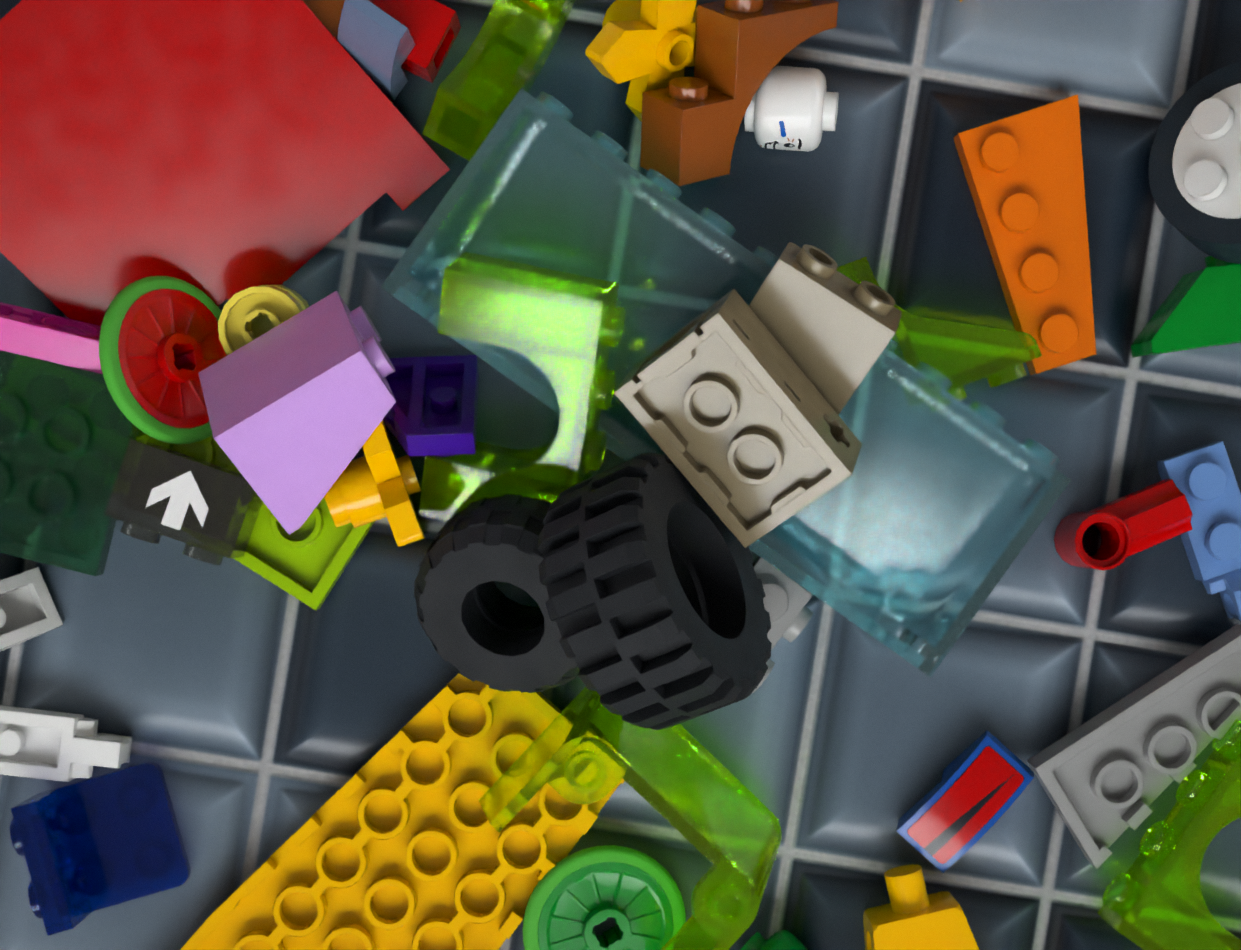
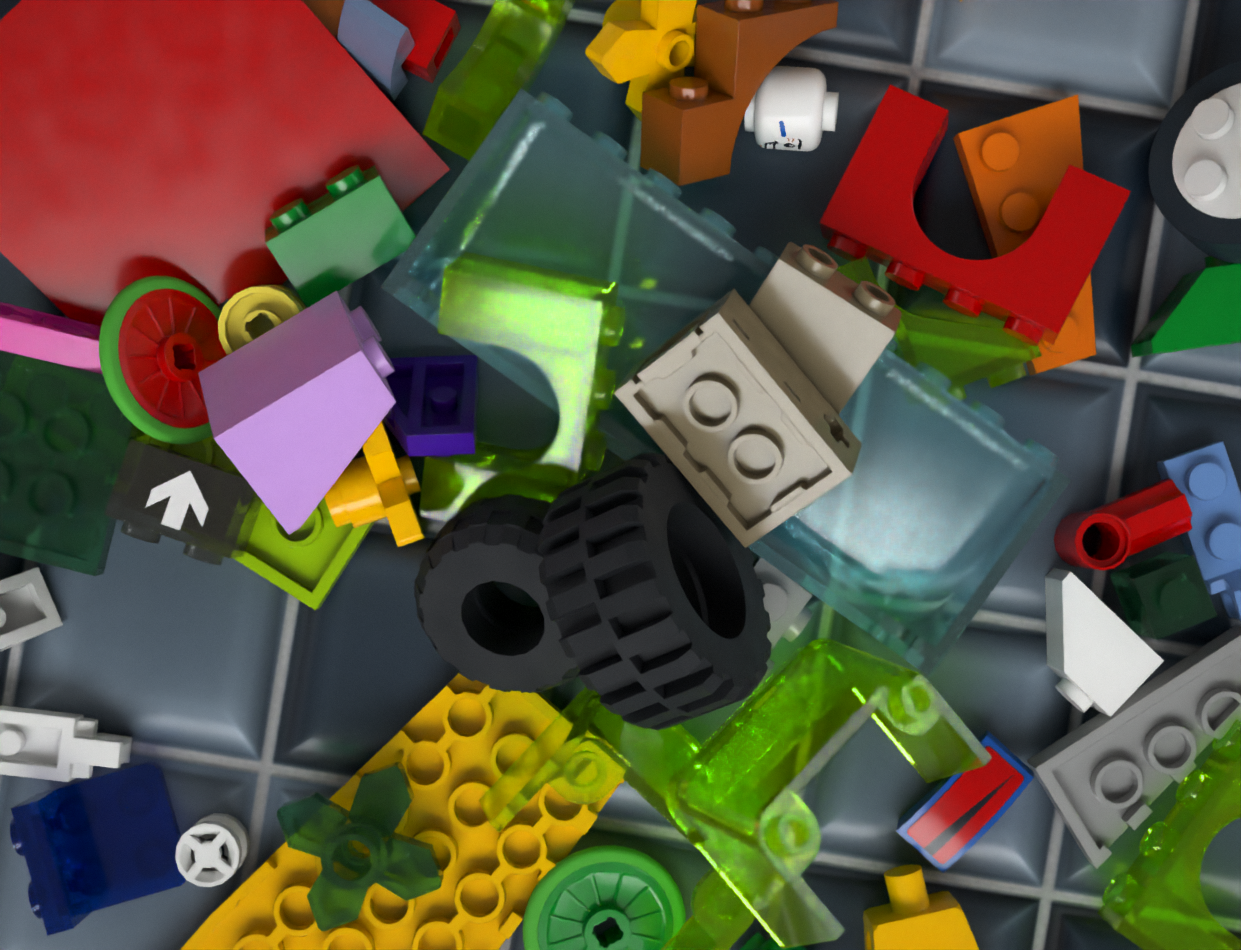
(202, 860): none -> white wheel
(327, 831): none -> clear green plant
(338, 234): none -> green brick
(745, 780): none -> clear neon green windscreen
(1025, 288): none -> red arch
(1092, 647): none -> white slope
(1163, 595): none -> clear green brick

